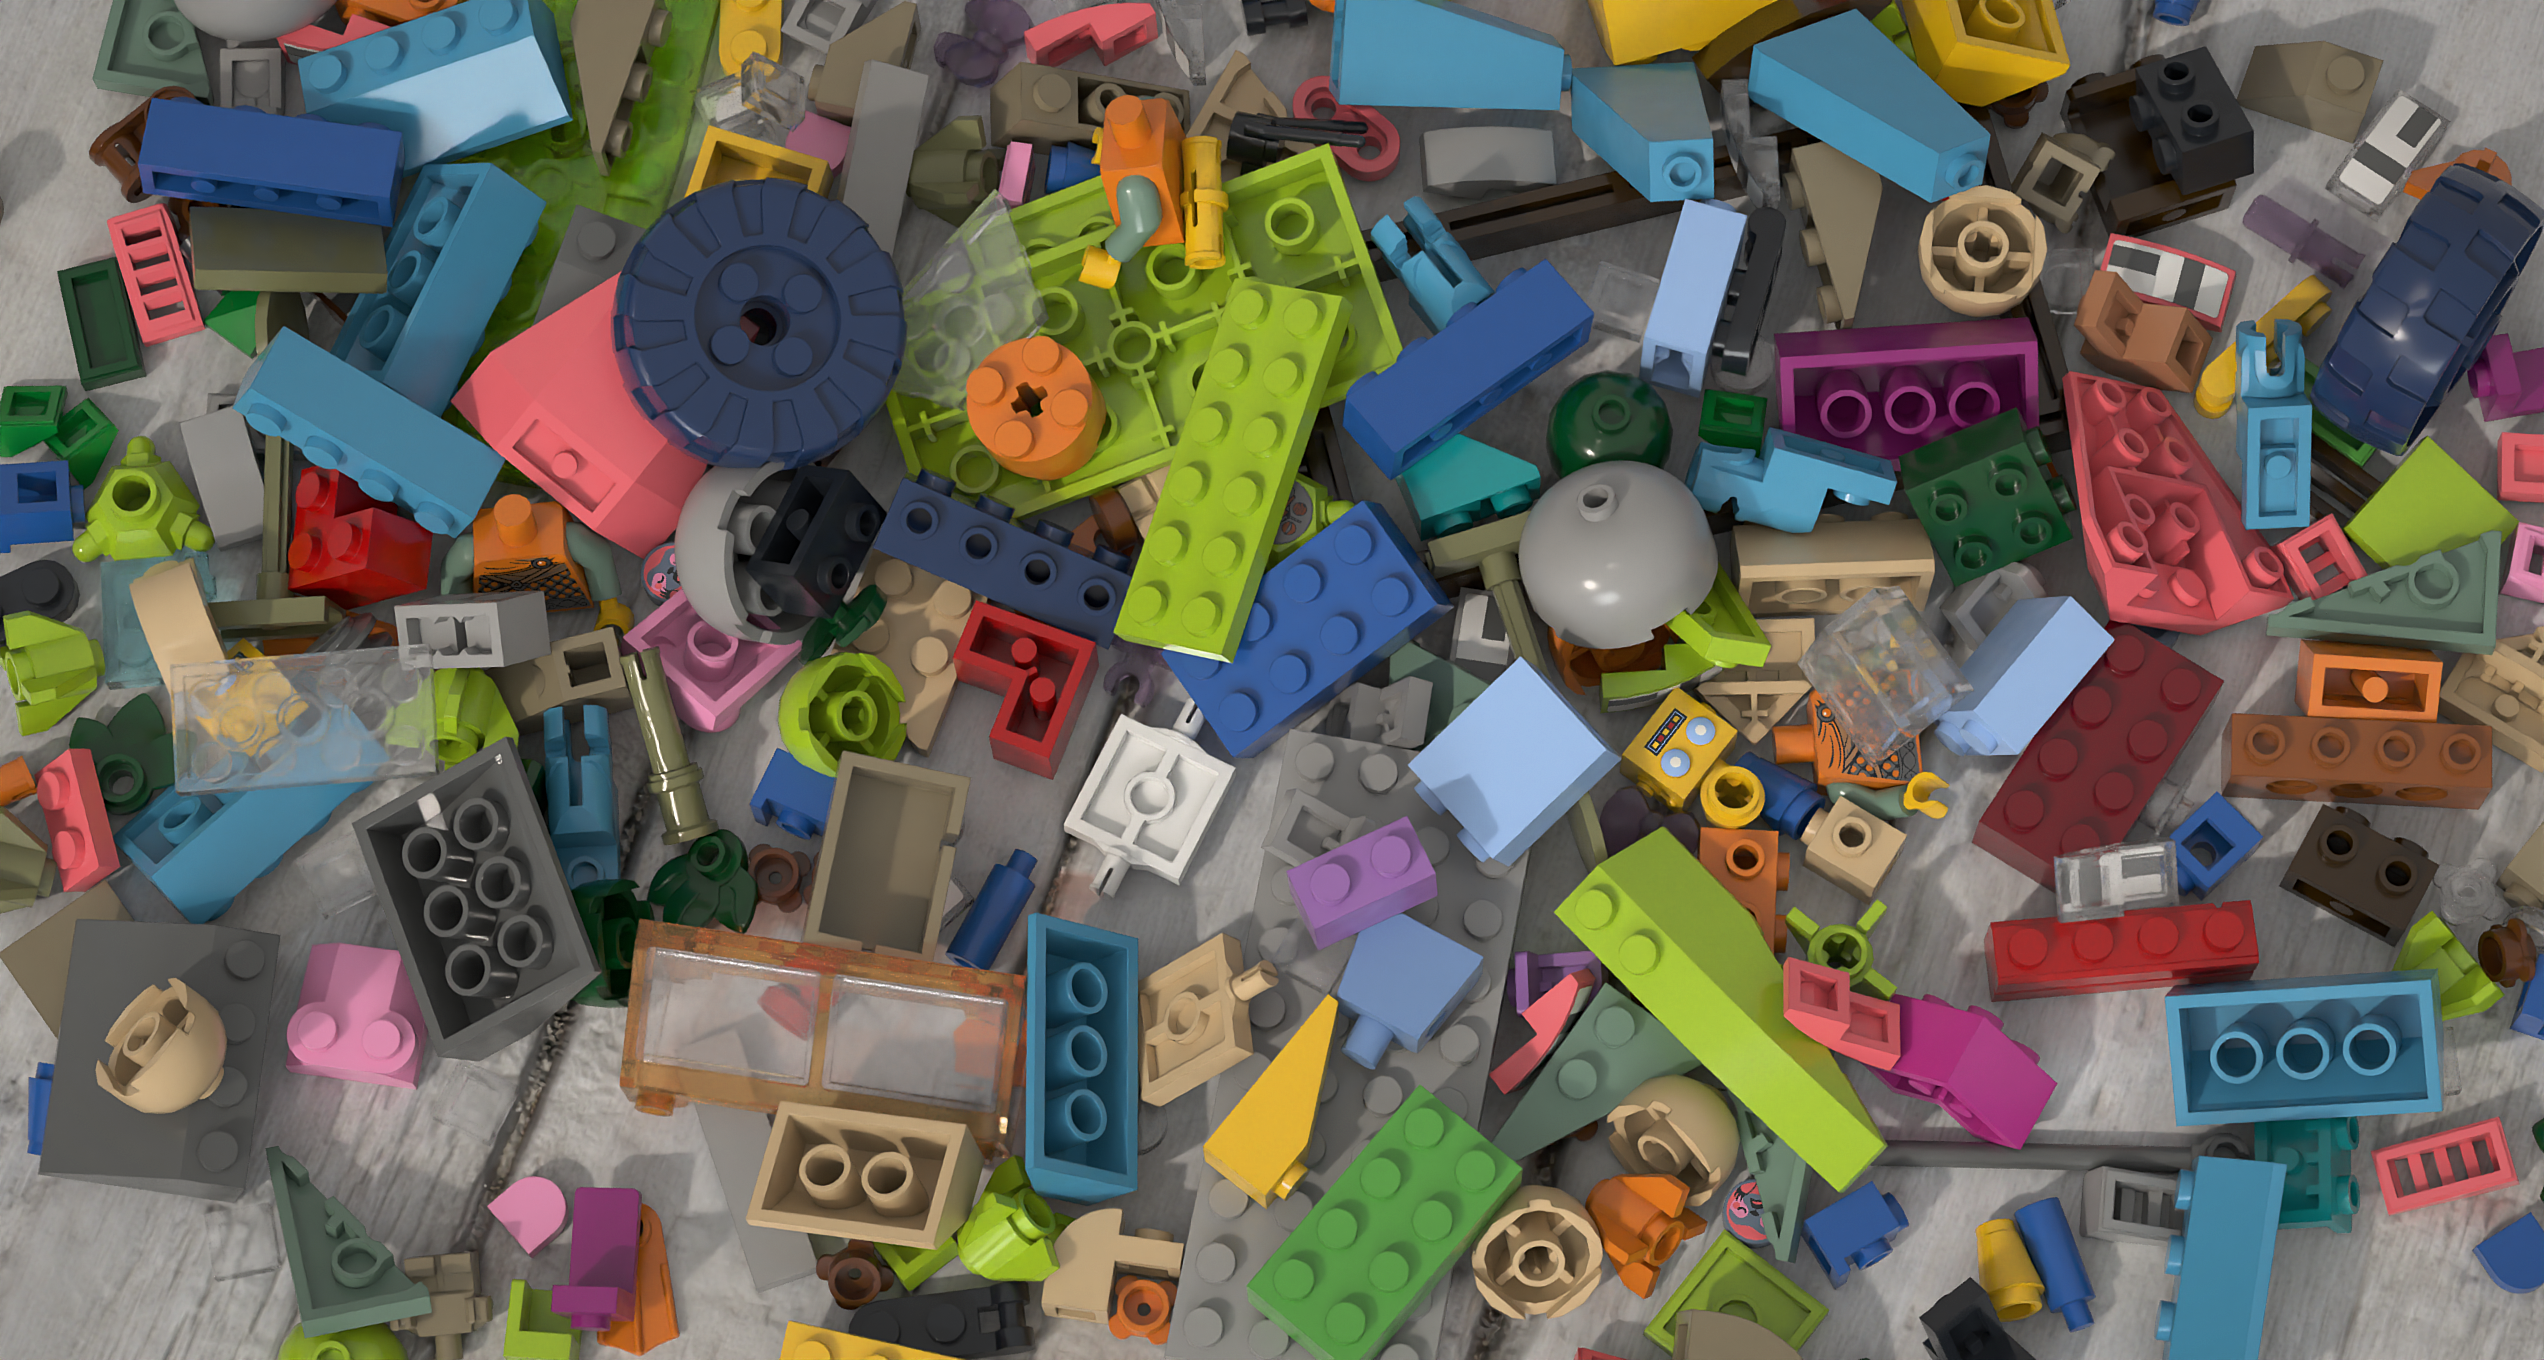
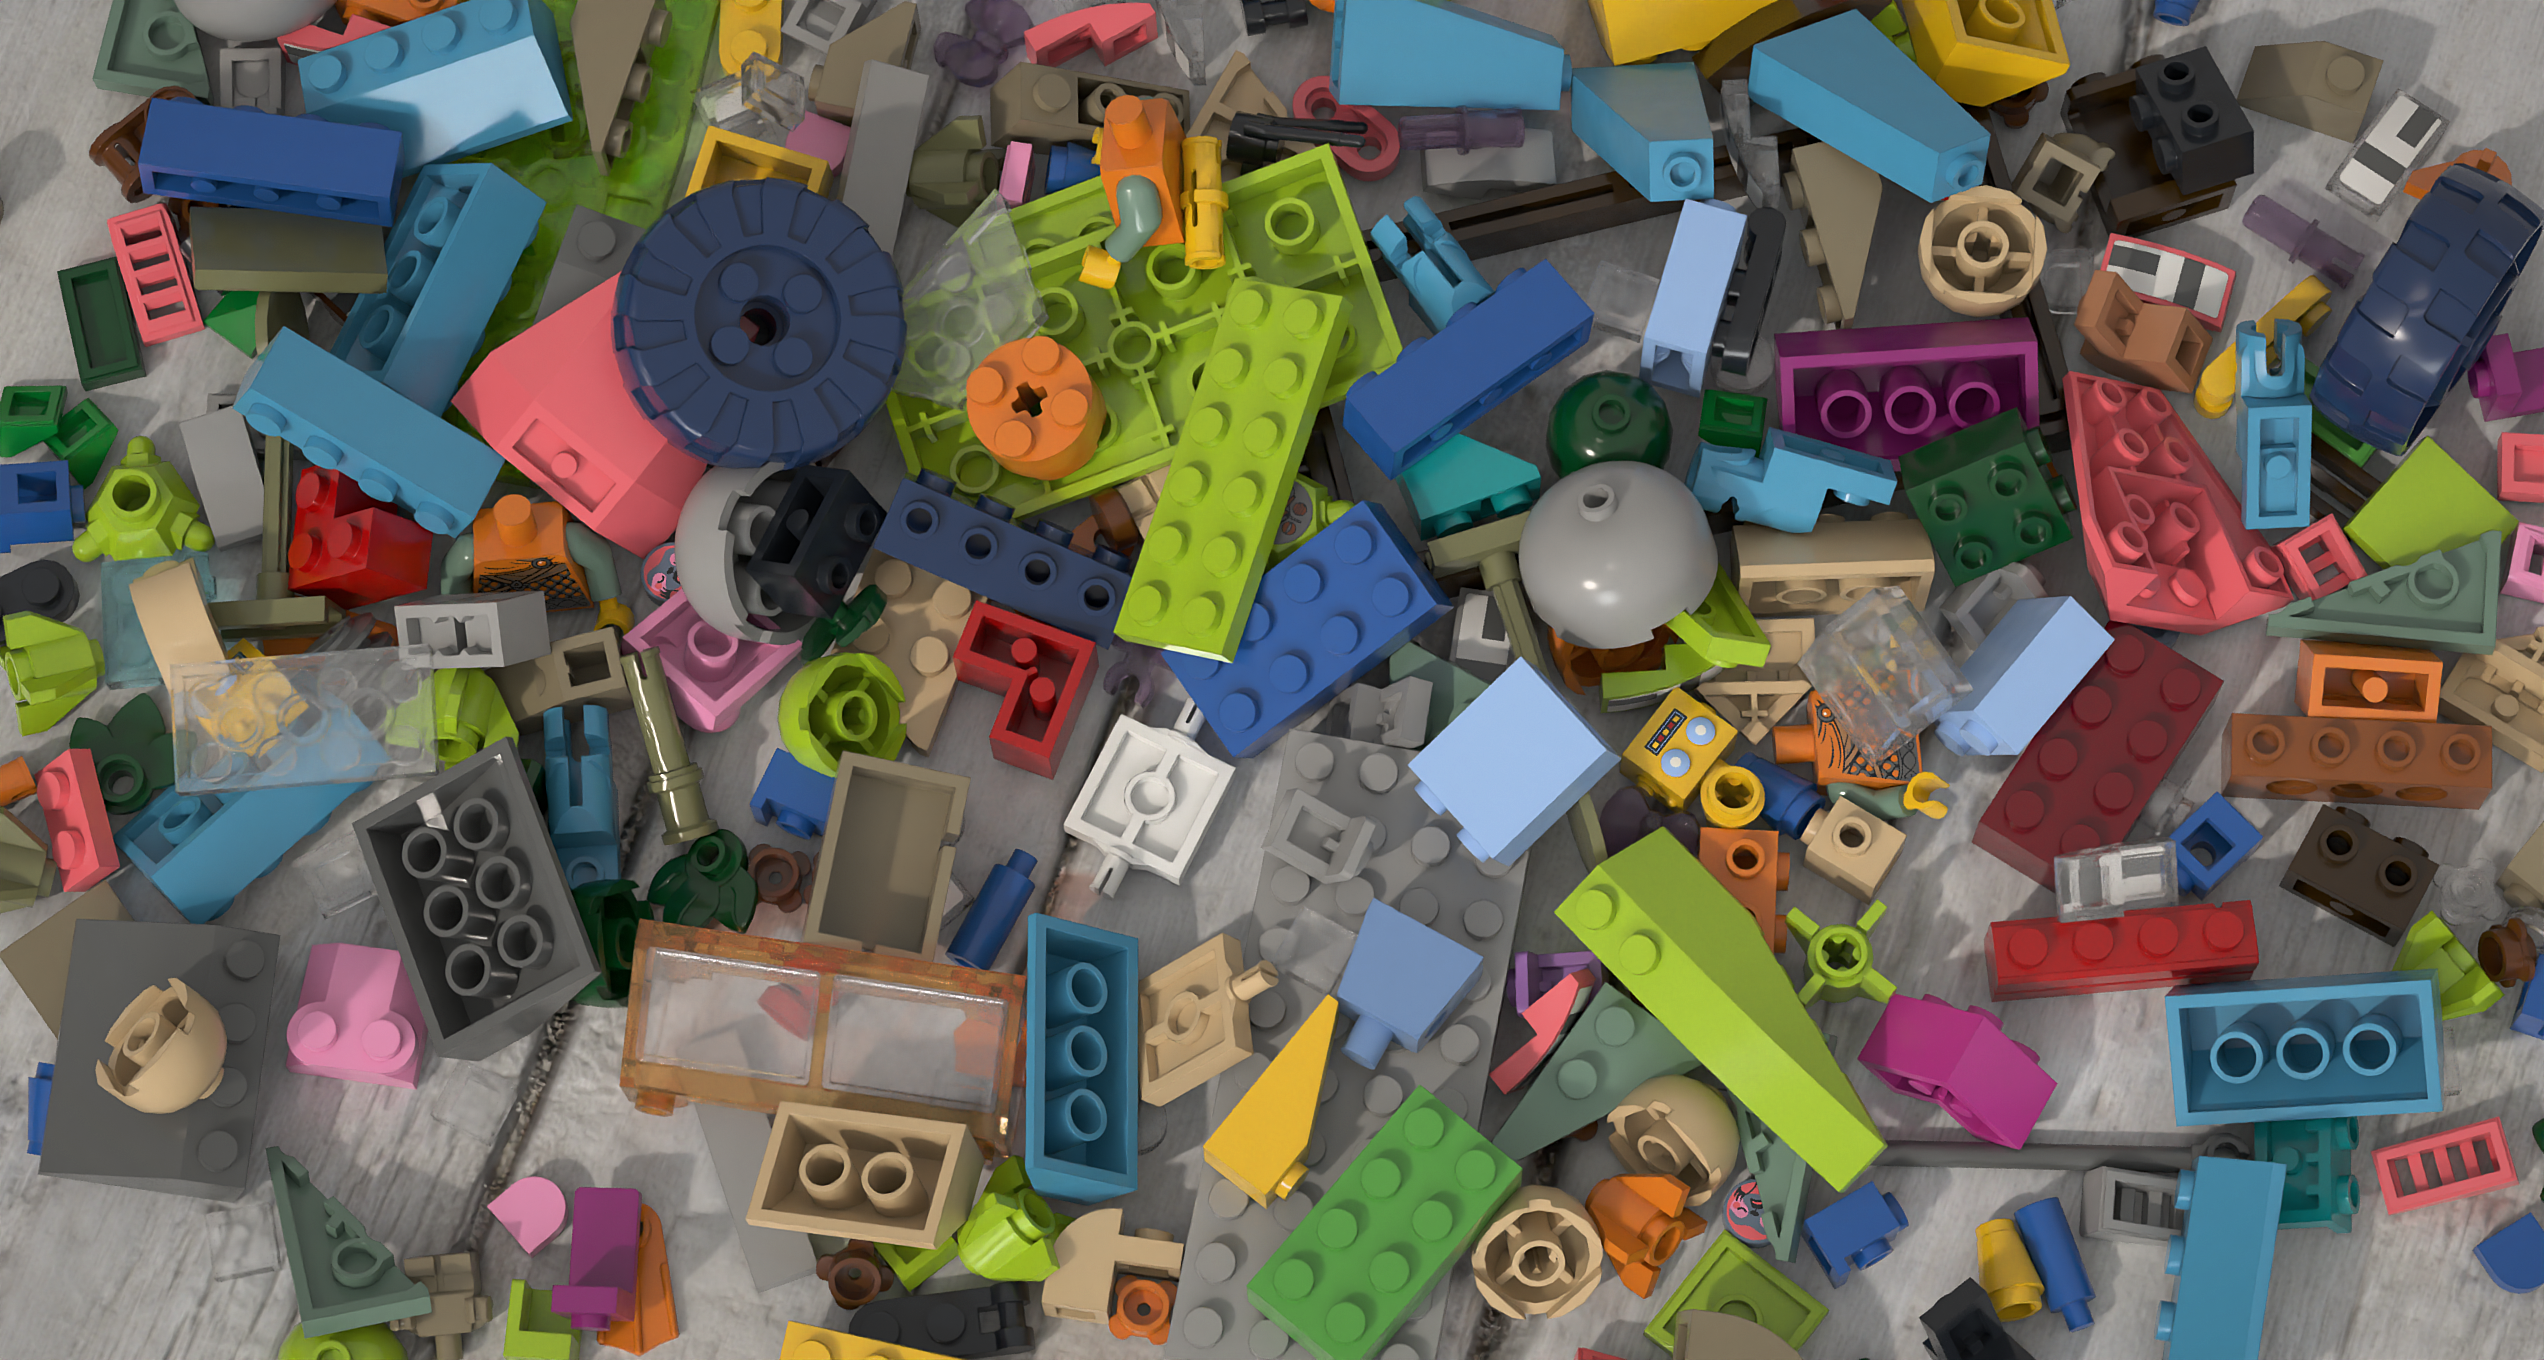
(1362, 883): medium lavender brick -> none
(1463, 130): none -> clear purple axle
(1850, 1023): coral slope -> none

